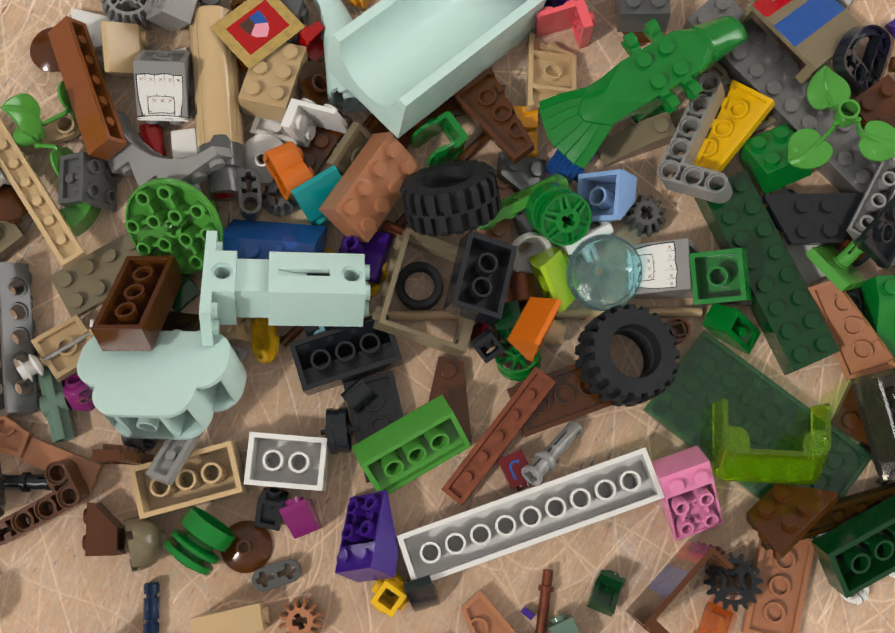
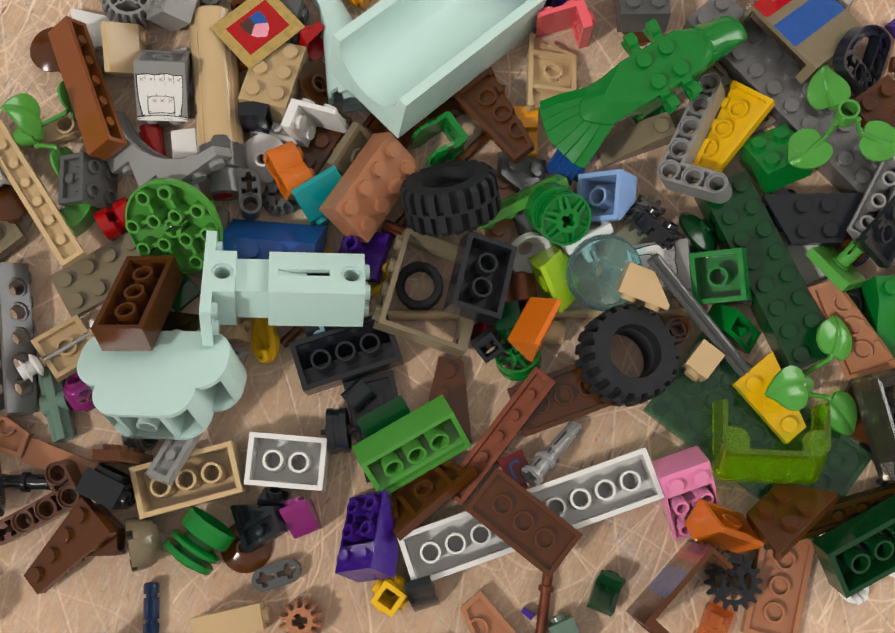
(75, 538): none -> reddish brown wing
(107, 218): none -> red wheel
(107, 487): none -> black brick
(255, 116): none -> black piece
(257, 525): none -> black wing
(383, 416): none -> dark green slope
(426, 494): none -> reddish brown wing
(523, 522): none -> reddish brown plate
(642, 284): none -> tan slope
(665, 230): none -> black hinge
(698, 231): none -> dark green dish
(698, 314): none -> dark grey axle
(702, 361): none -> tan brick
(721, 528): none -> orange slope
(752, 387): none -> yellow wing
(793, 386): none -> bright green plant

